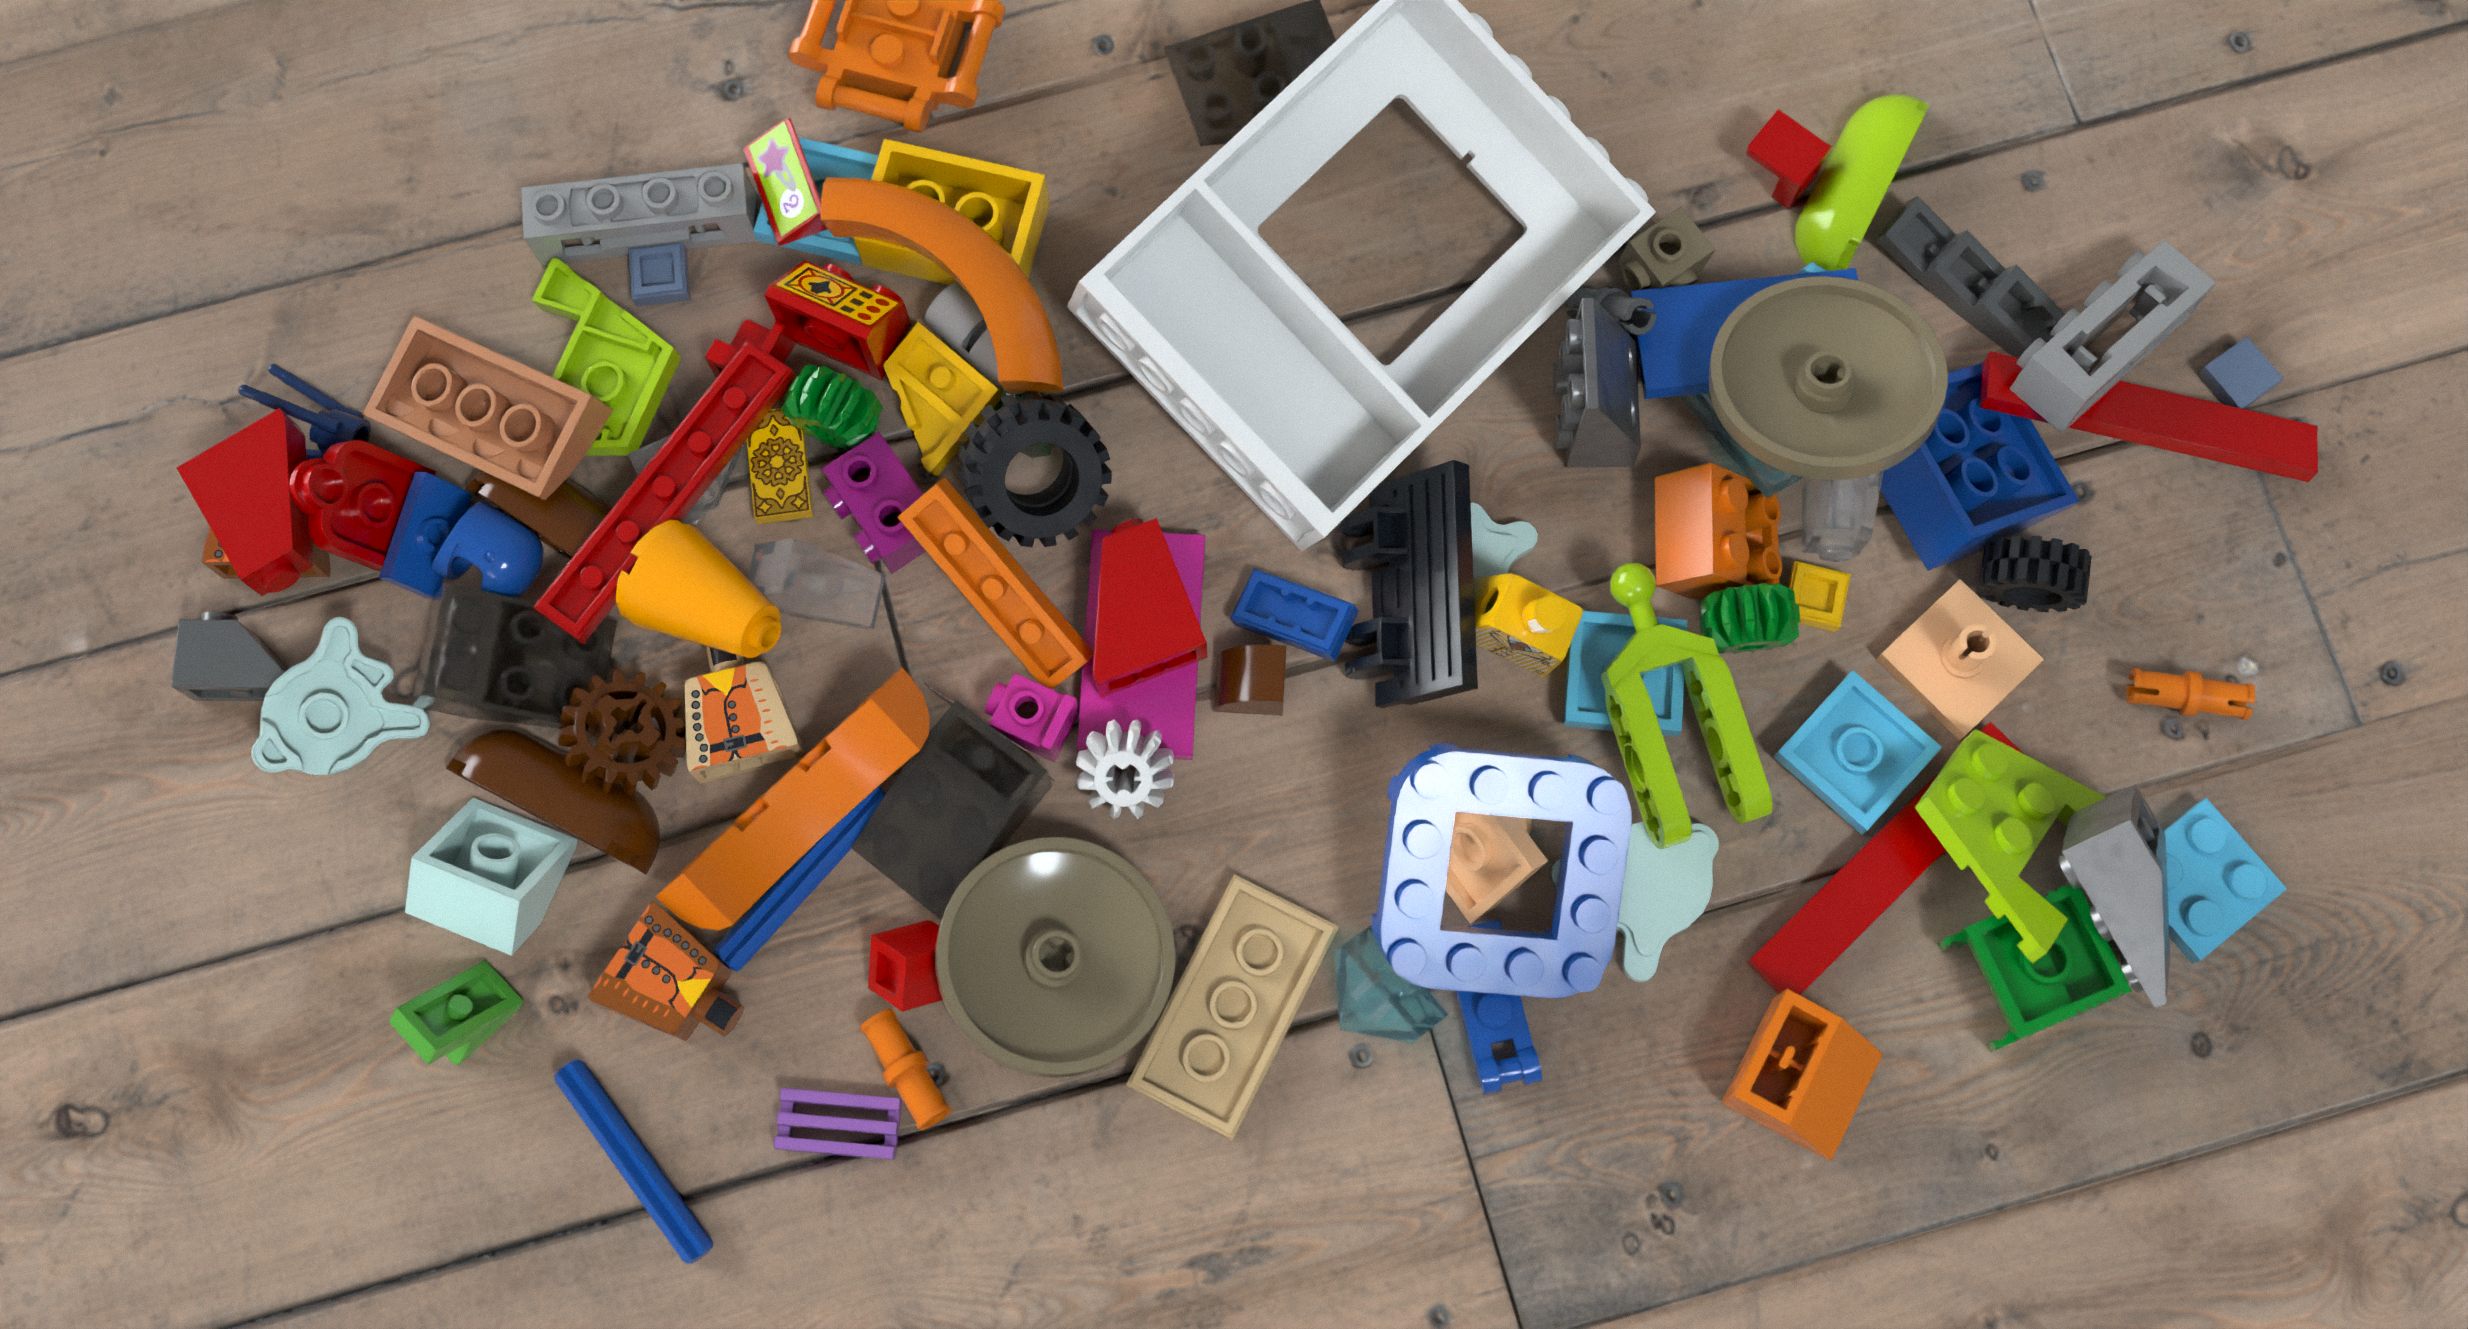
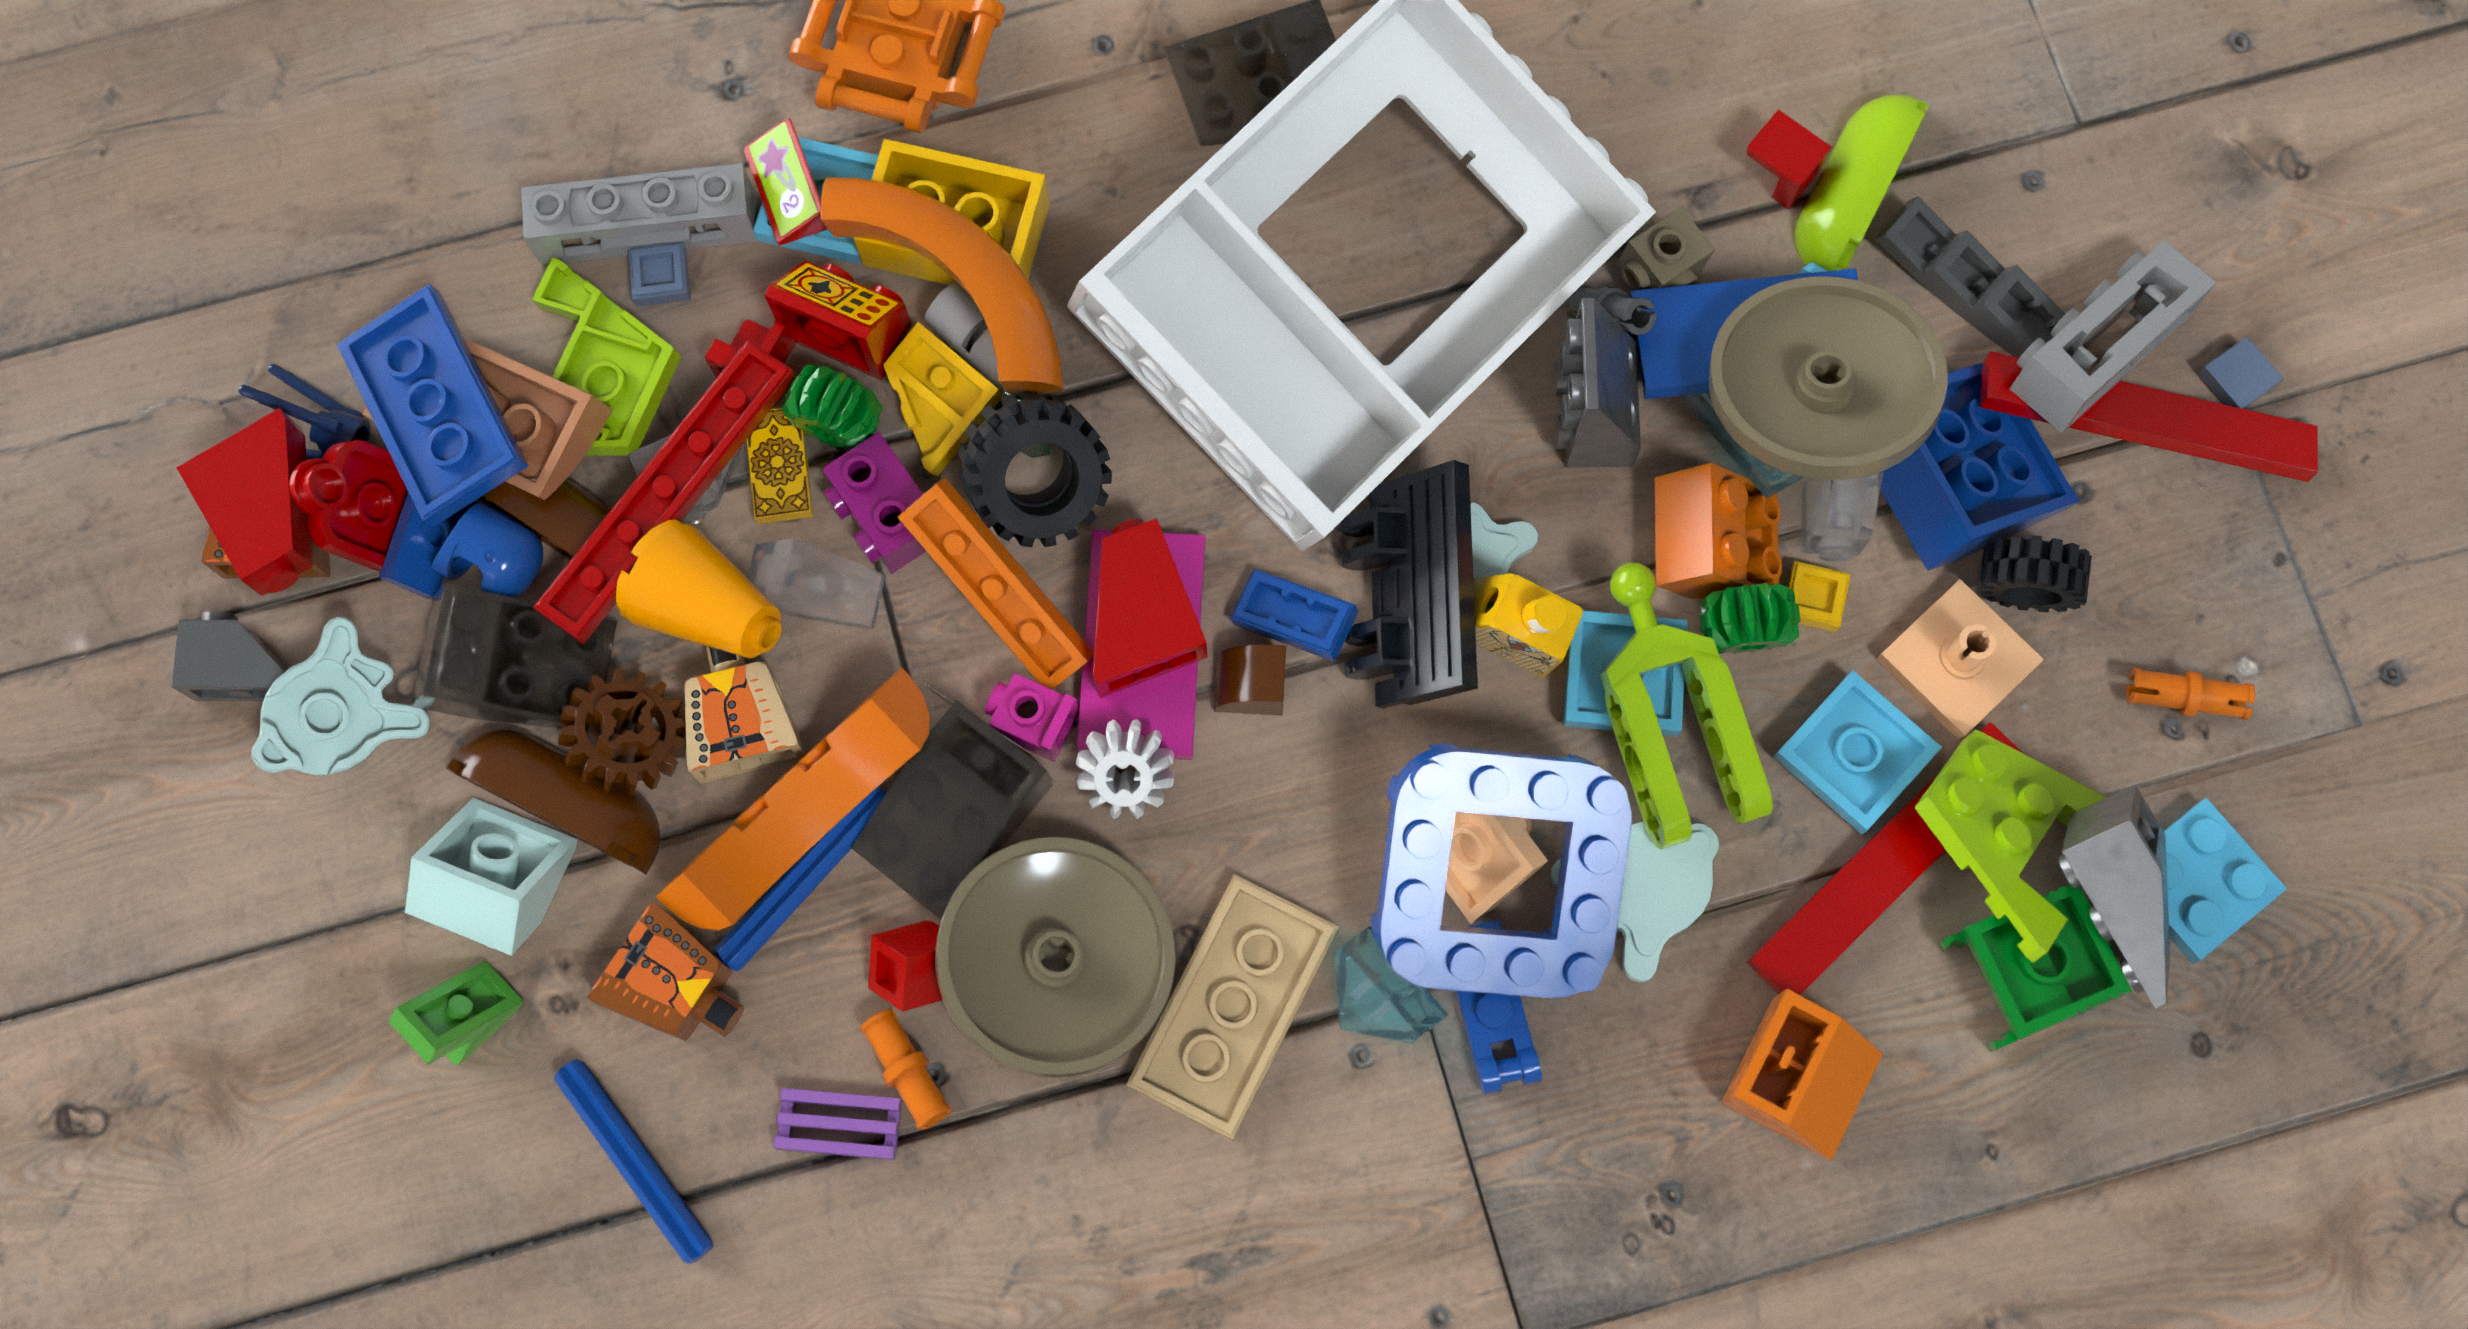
(431, 405): none -> blue tile

